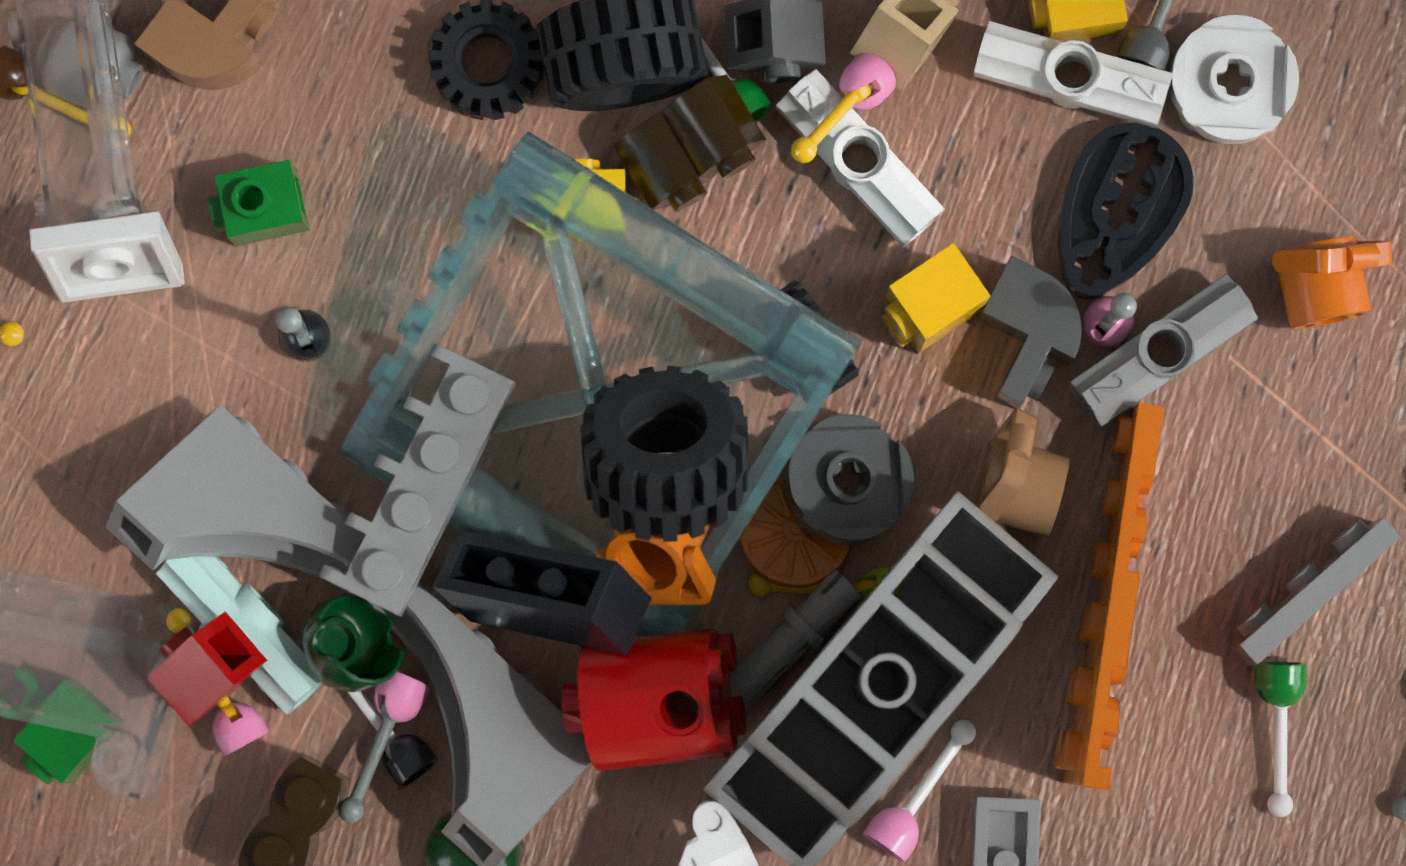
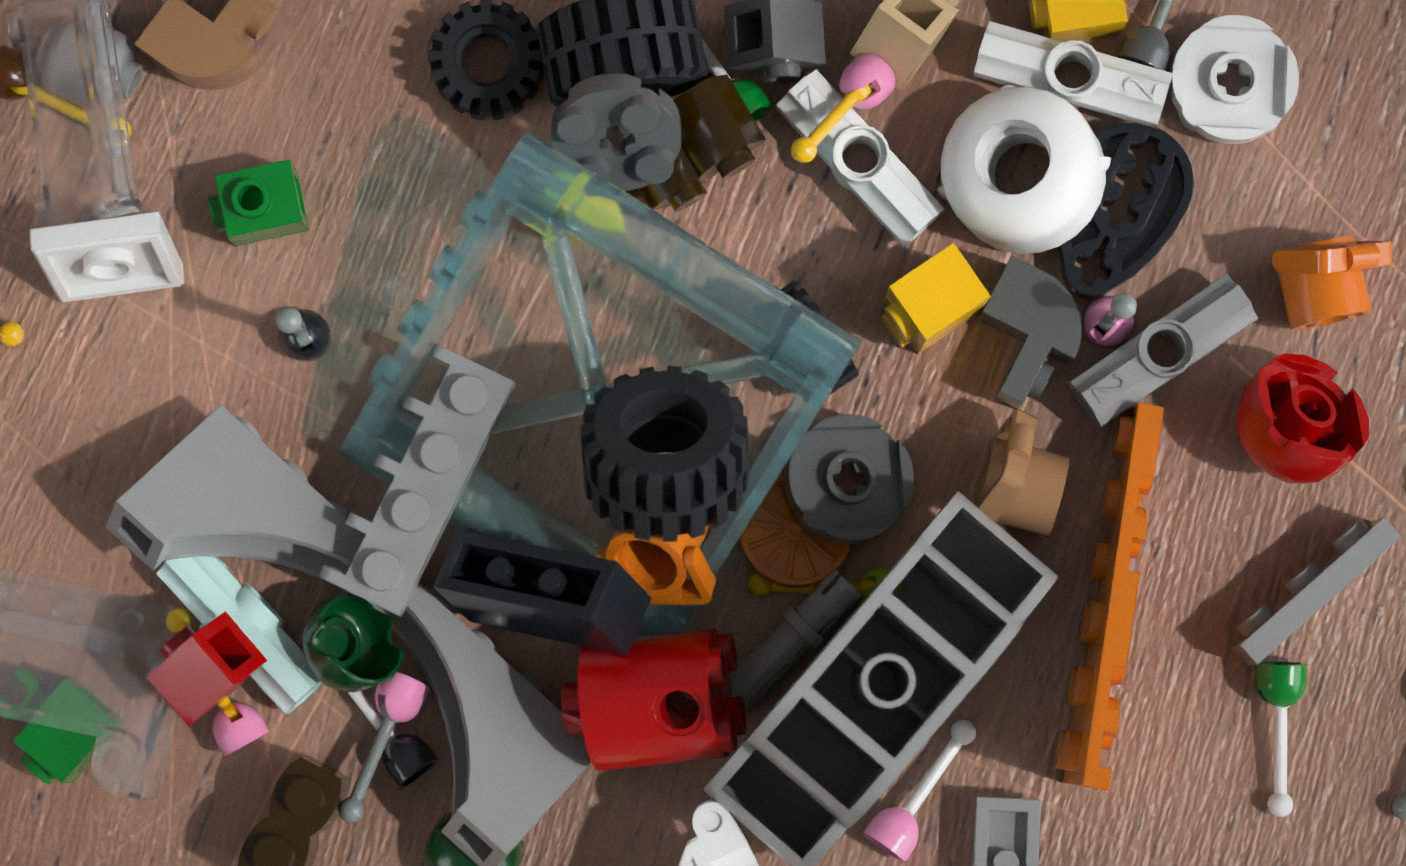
(619, 101): none -> dark grey plate
(1057, 204): none -> white piece
(1300, 420): none -> red cylinder

